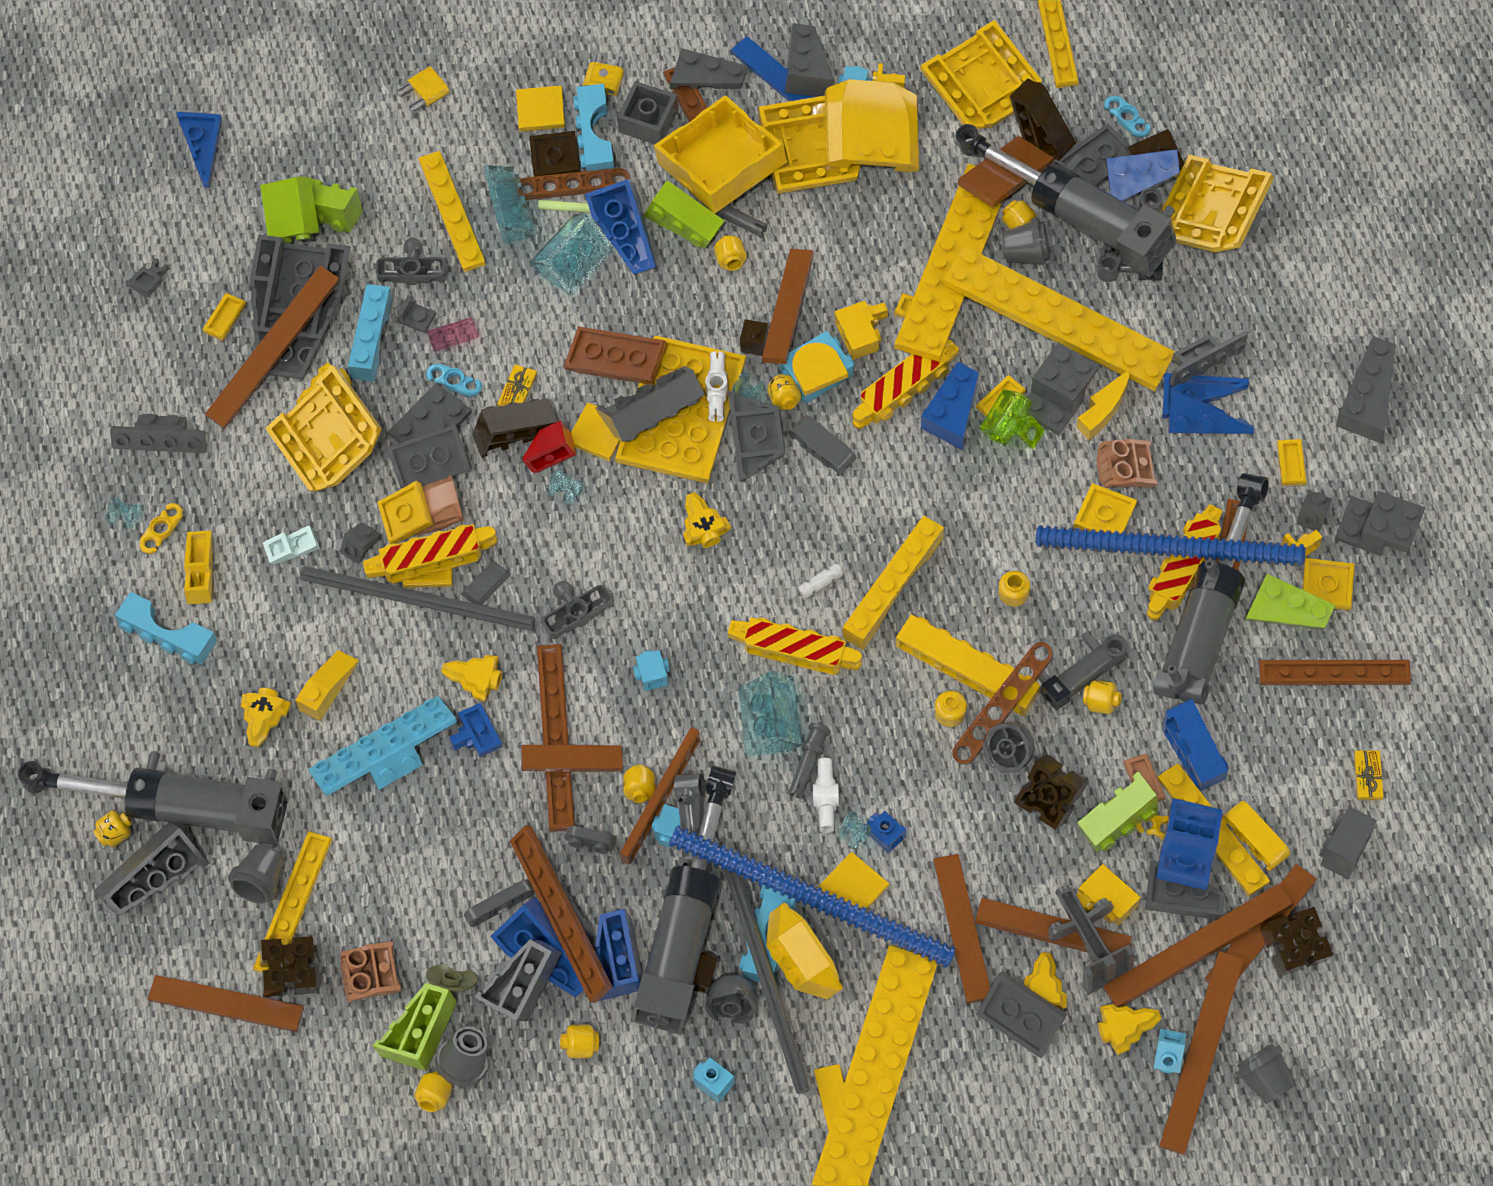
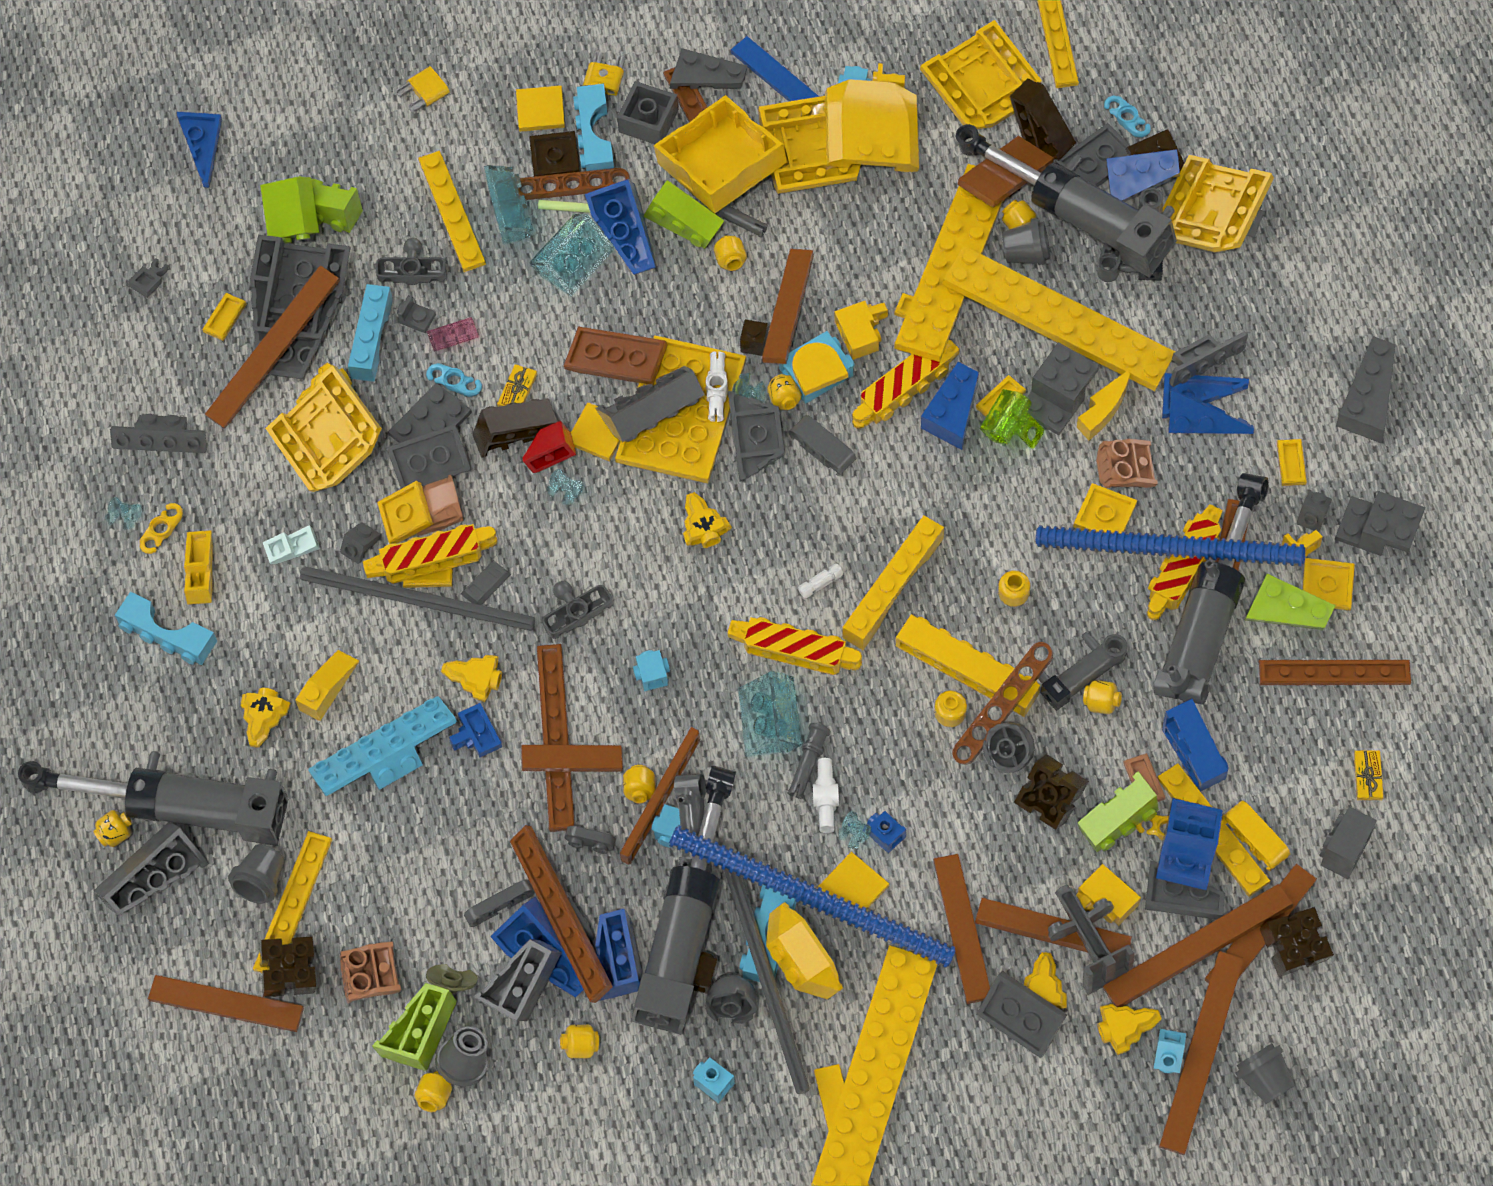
(806, 63): dark grey wedge -> none

